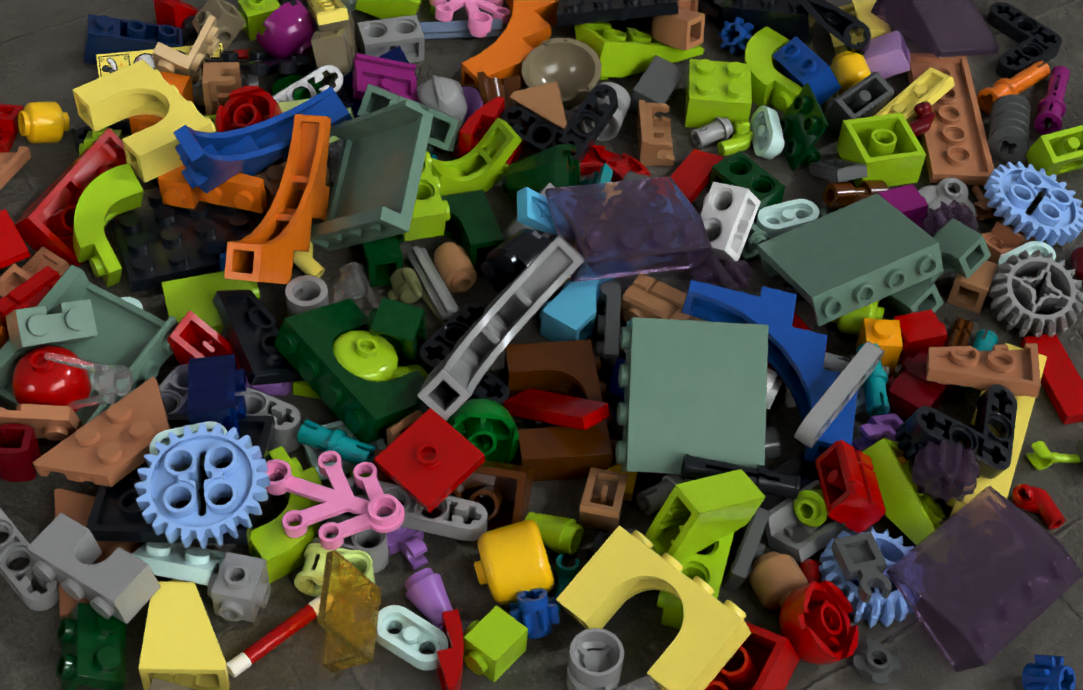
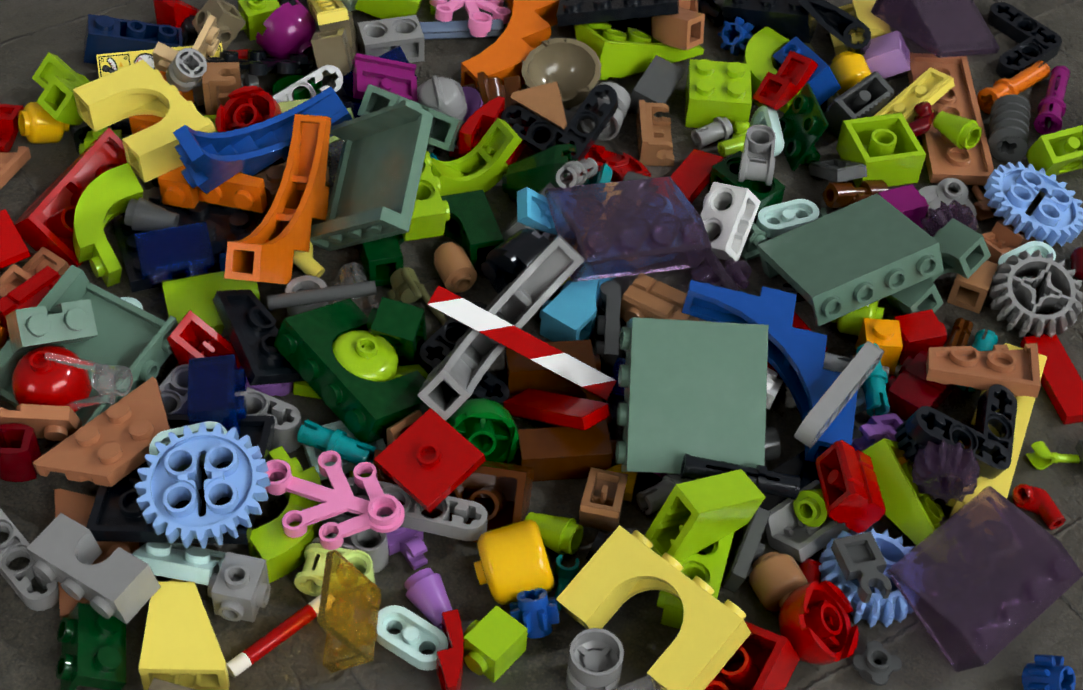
(58, 81): none -> lime arch
(147, 216): none -> dark grey cone
(174, 252): none -> clear blue brick
(186, 69): none -> light grey wheel
(322, 295): none -> dark grey bar
(432, 283): light grey axle -> none
(522, 342): none -> sticker
(576, 172): none -> light grey pin
(758, 157): none -> light grey piece
(788, 81): none -> red slope
(958, 129): none -> lime cone

